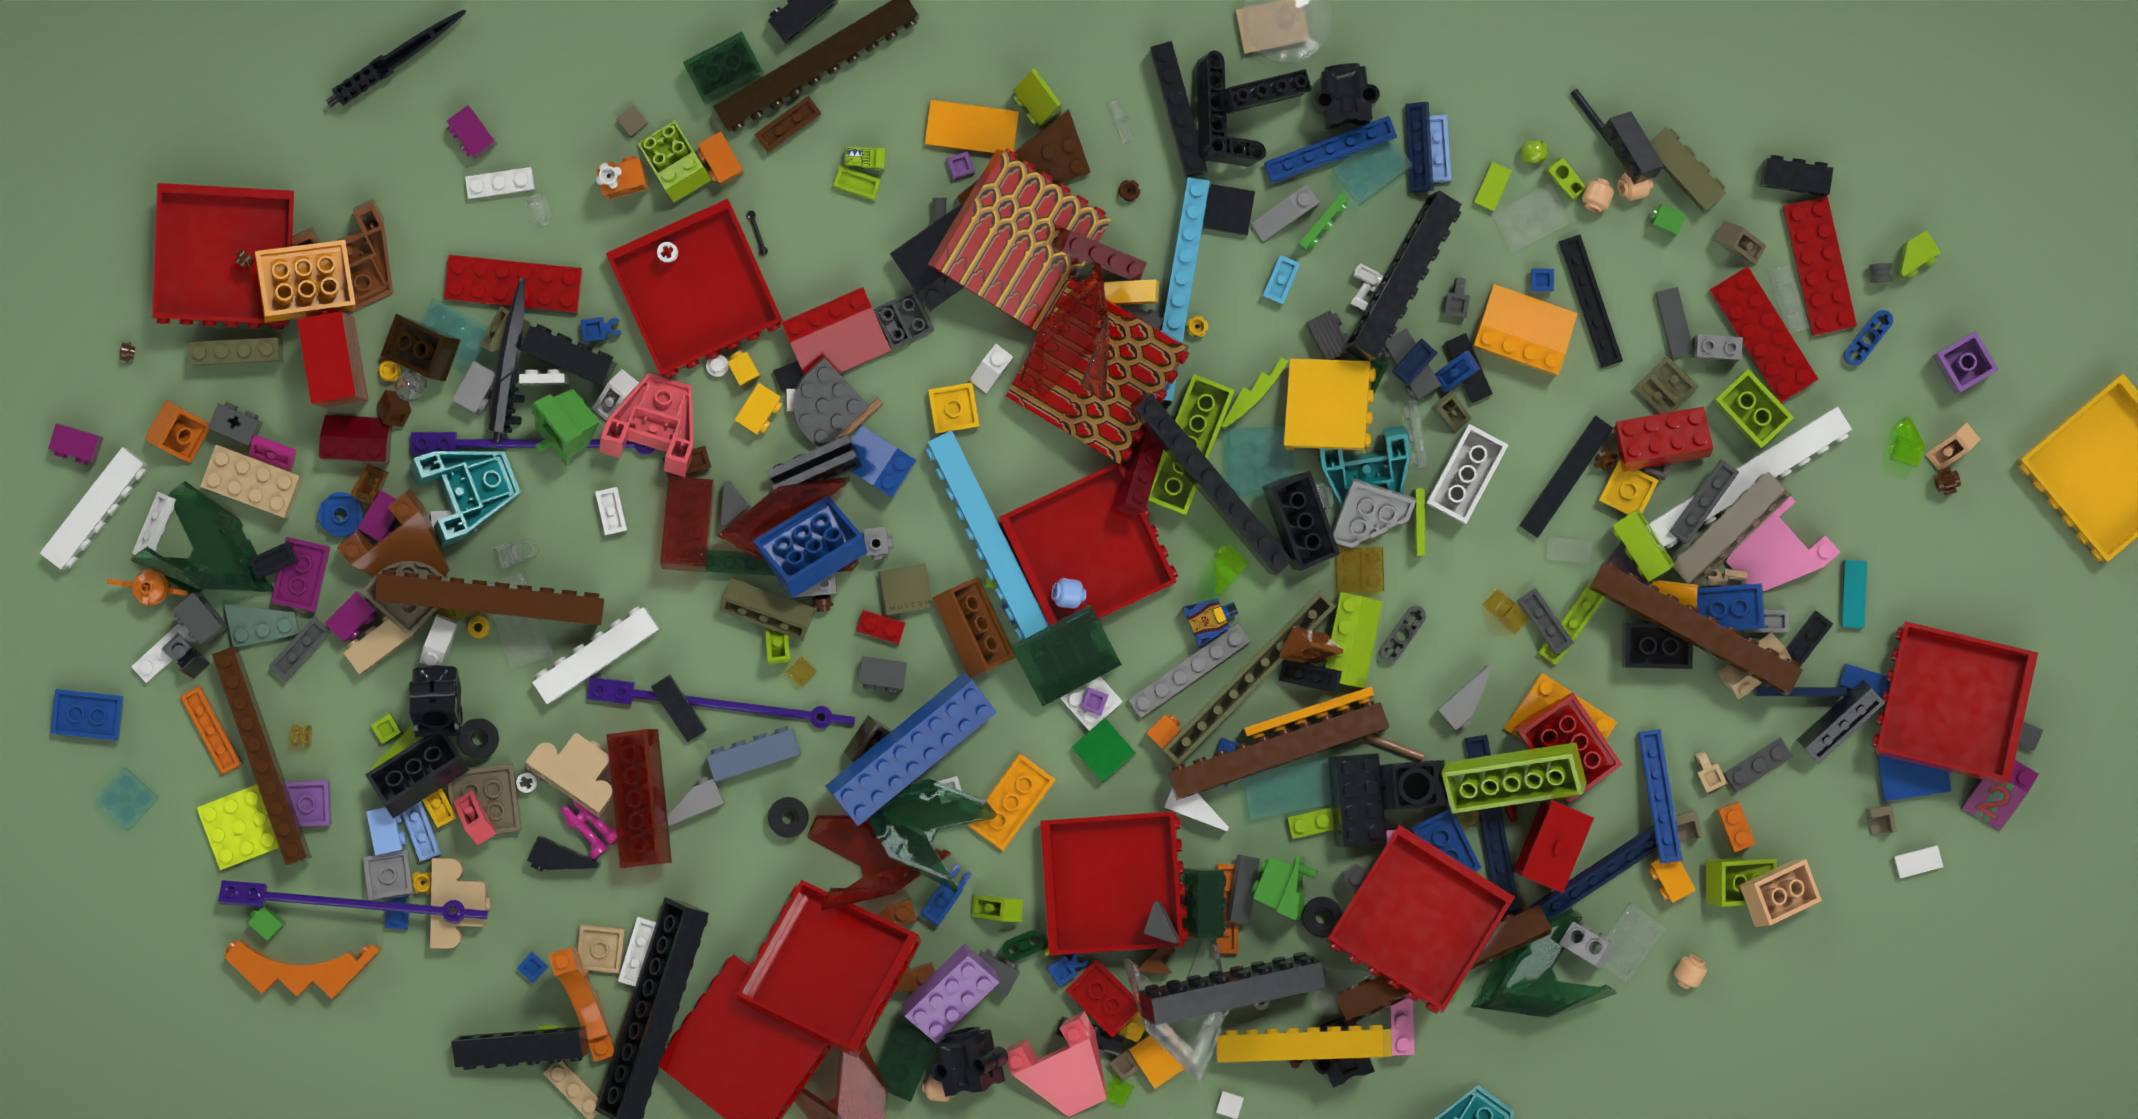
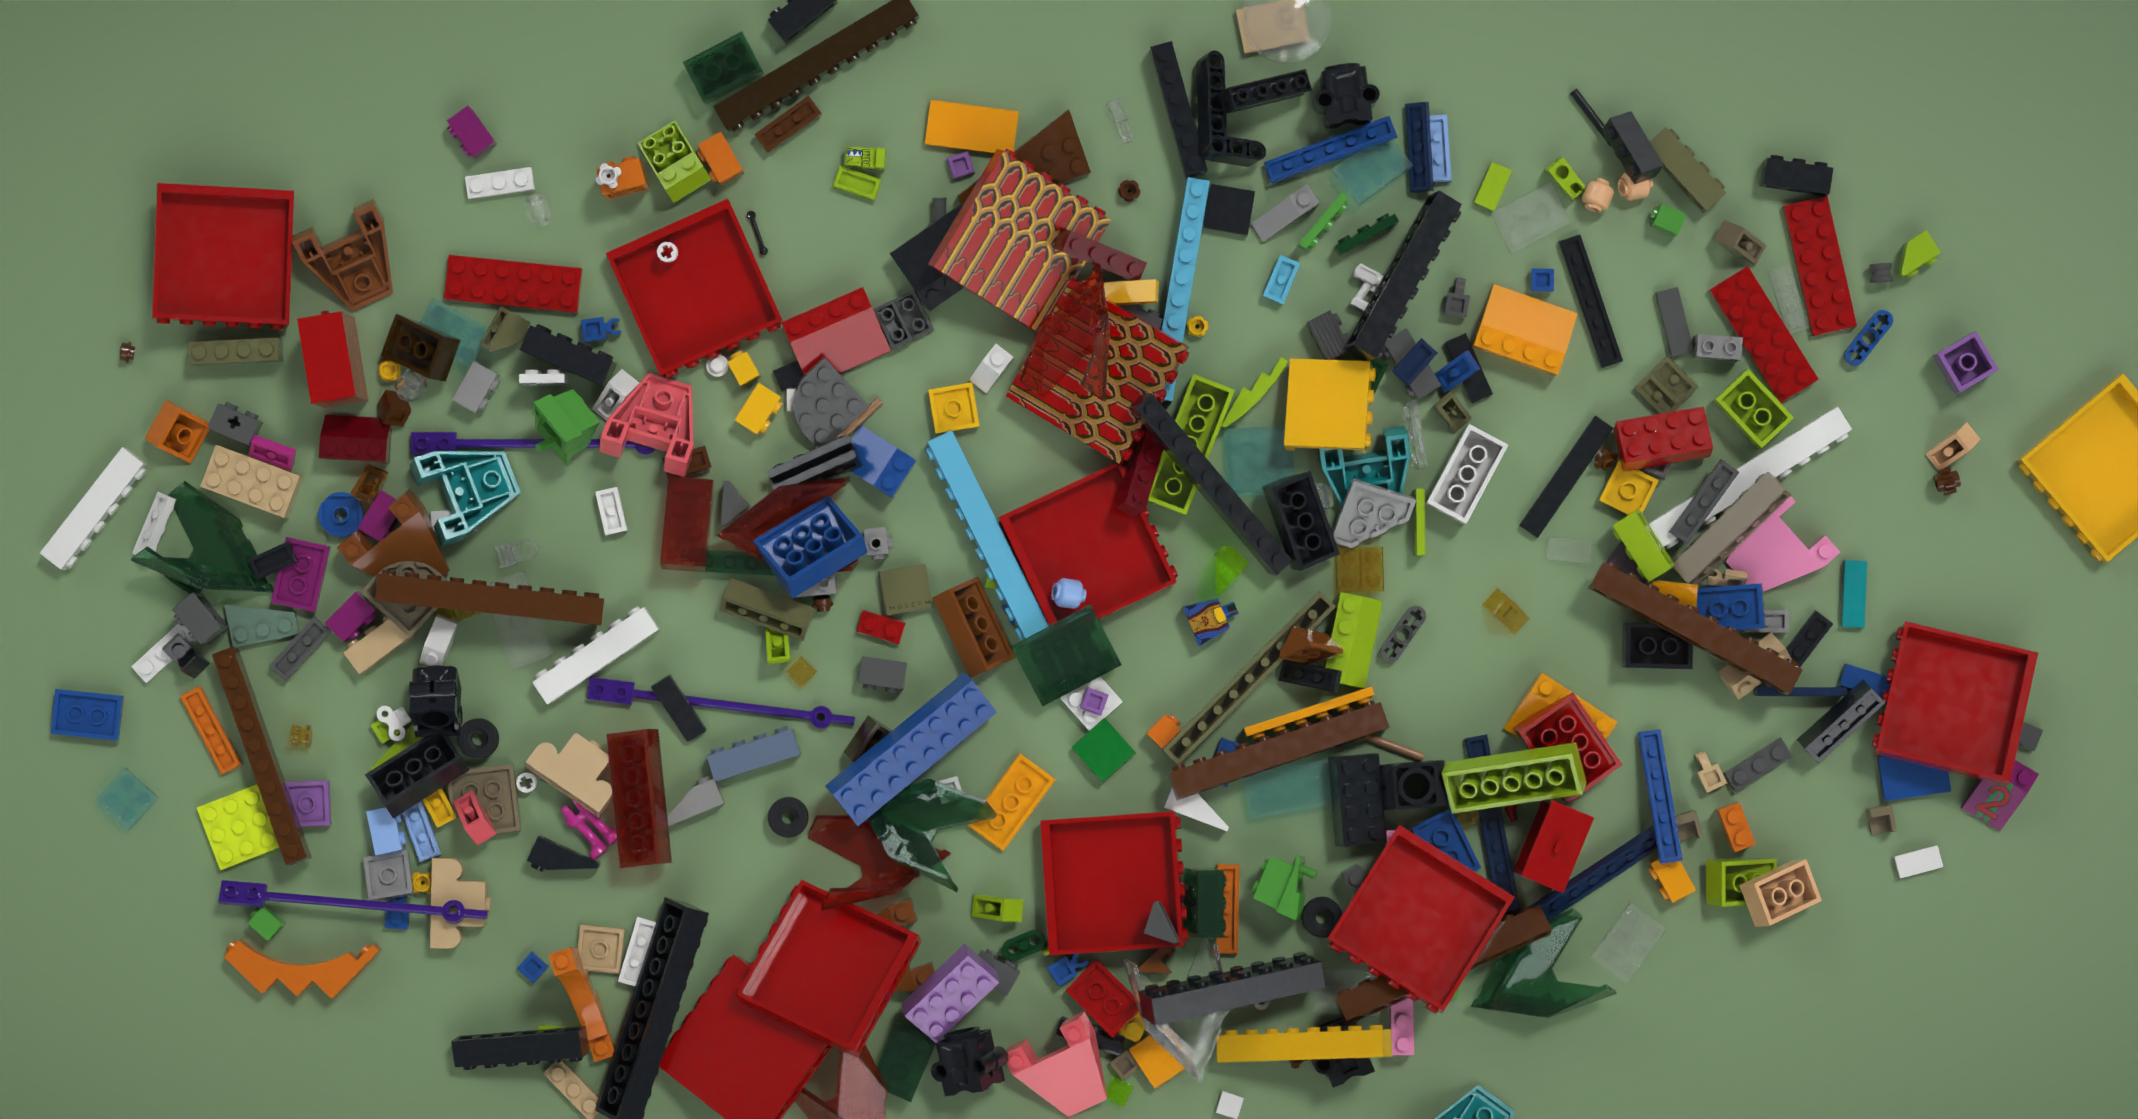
(75, 443): magenta brick -> none
(159, 587): orange helmet -> none
(244, 259): reddish brown plate -> none
(304, 280): light orange slope -> none
(383, 65): black piece -> none
(395, 721): none -> white piece
(485, 624): yellow plate -> none
(507, 371): black piece -> none
(632, 121): dark tan tile -> none
(934, 1090): light nougat head -> none
(943, 899): blue hinge -> none
(1037, 99): lime slope -> none
(1189, 670): light grey plate -> none
(1241, 892): dark grey tile -> none
(1311, 823): lime plate -> none
(1366, 233): none -> dark green plate
(1462, 704): light grey slope -> none
(1534, 151): lime piece -> none
(1545, 621): dark grey tile -> none
(1575, 621): lime tile -> none
(1586, 947): light grey brick -> none
(1690, 971): light nougat head -> none
(1908, 444): clear neon green slope -> none

